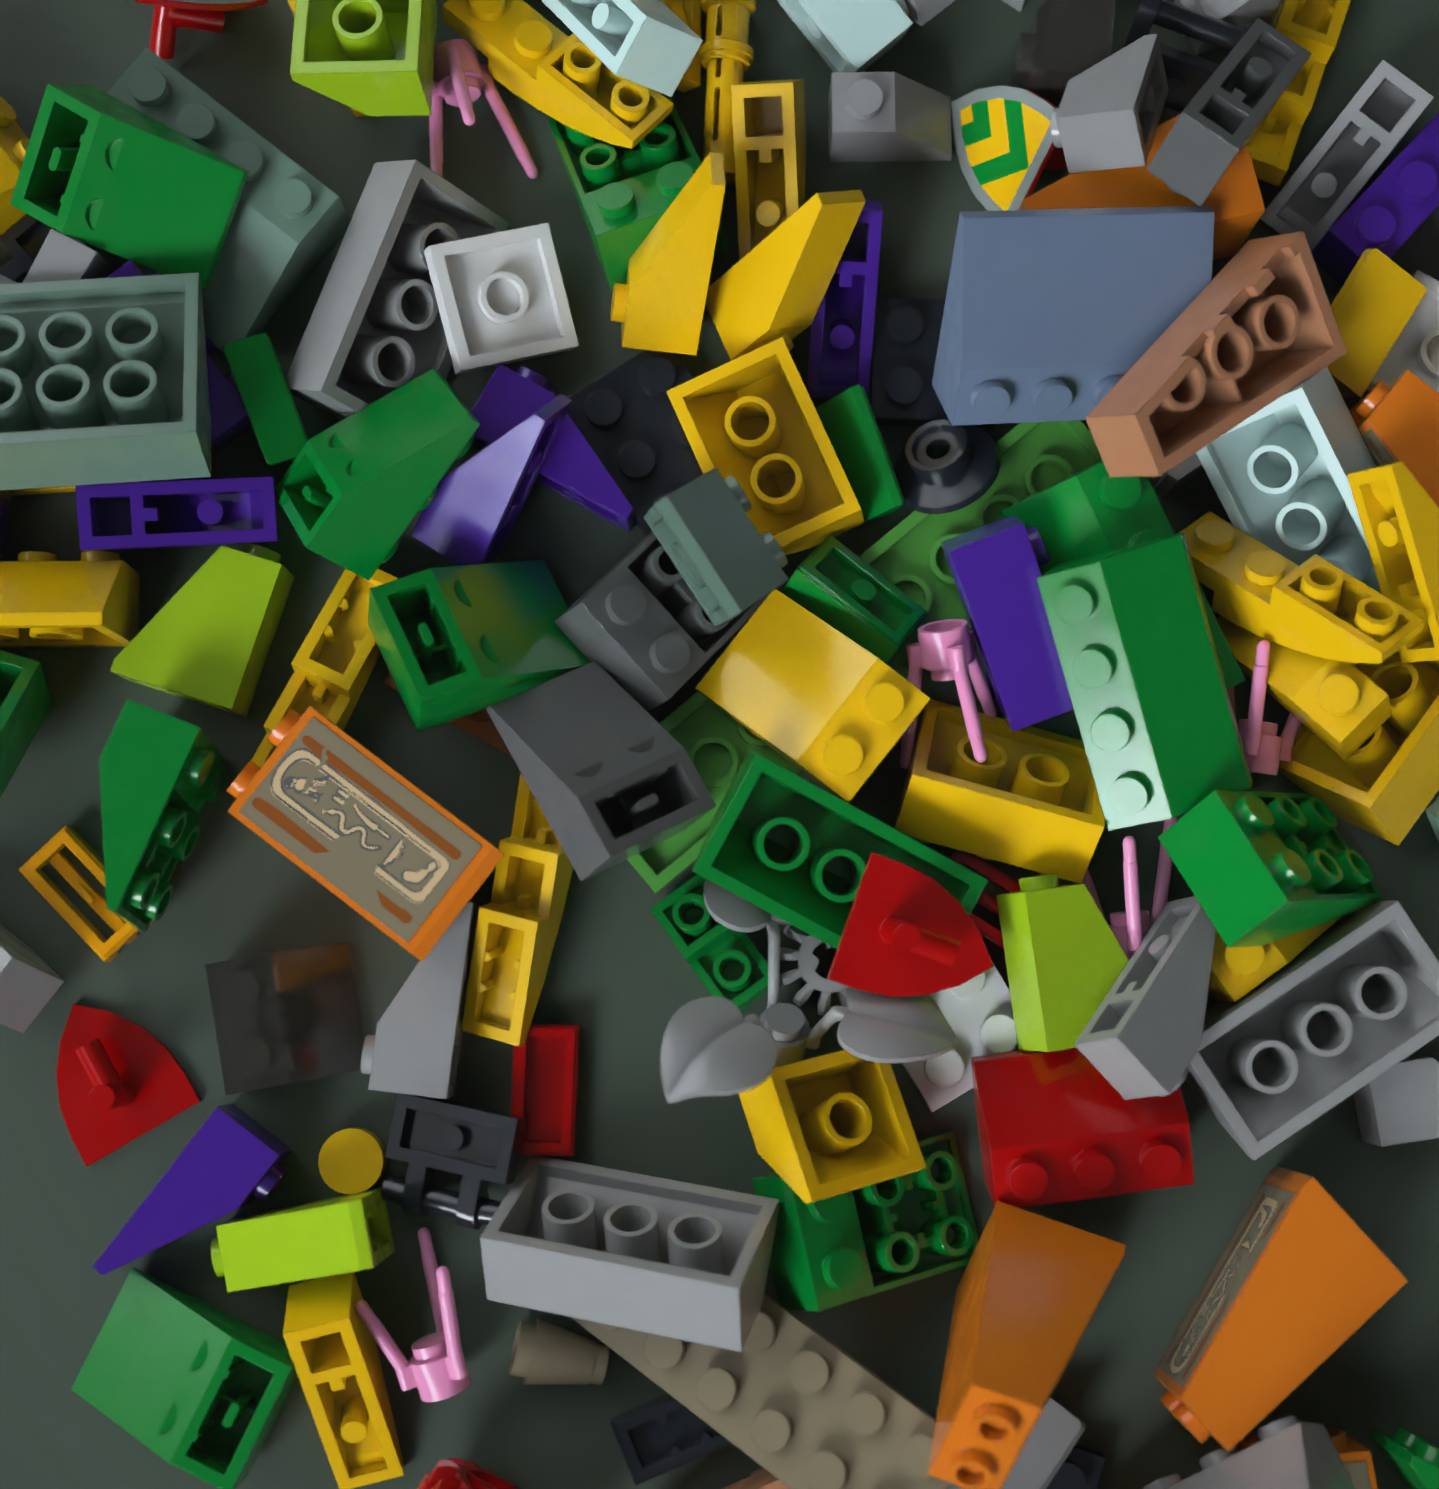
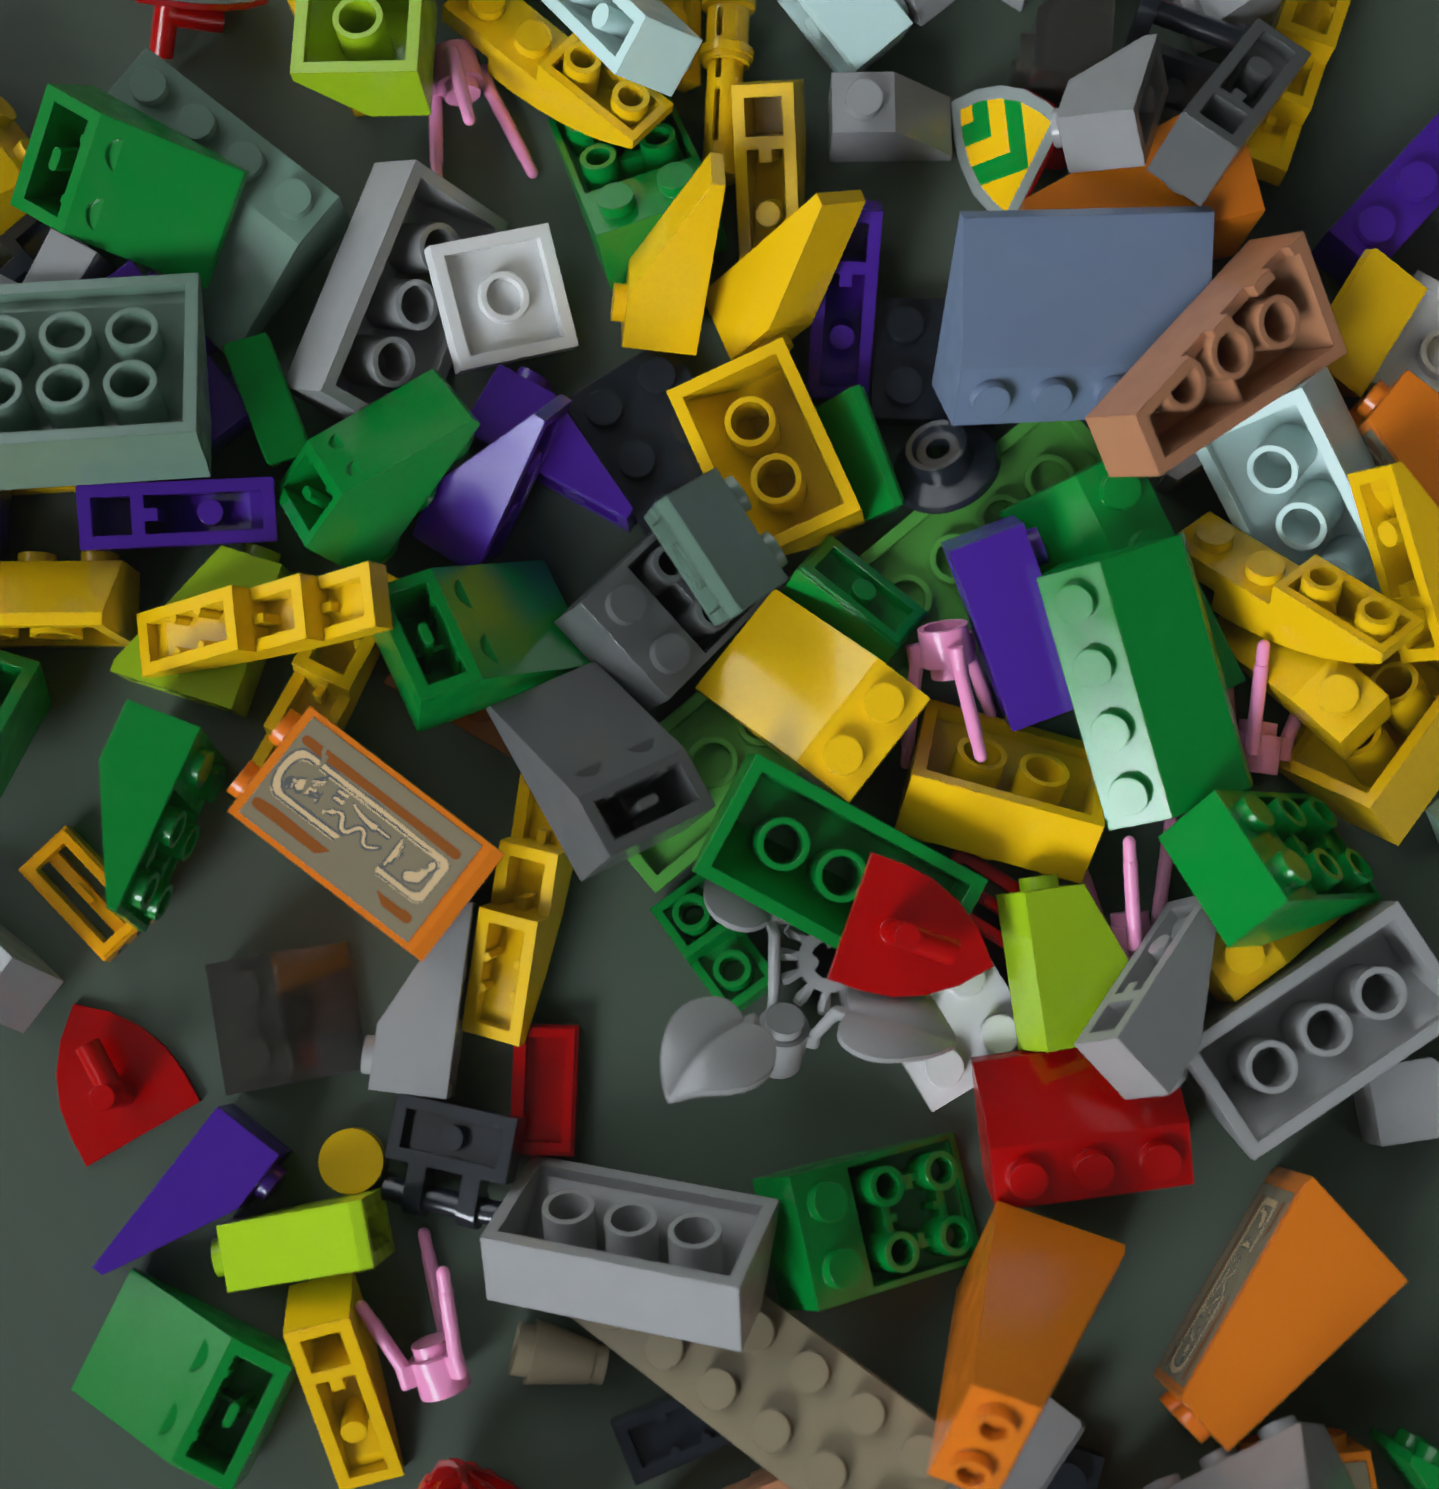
(264, 620): none -> yellow slope
(832, 1125): yellow slope -> none
(1347, 154): light grey slope -> none

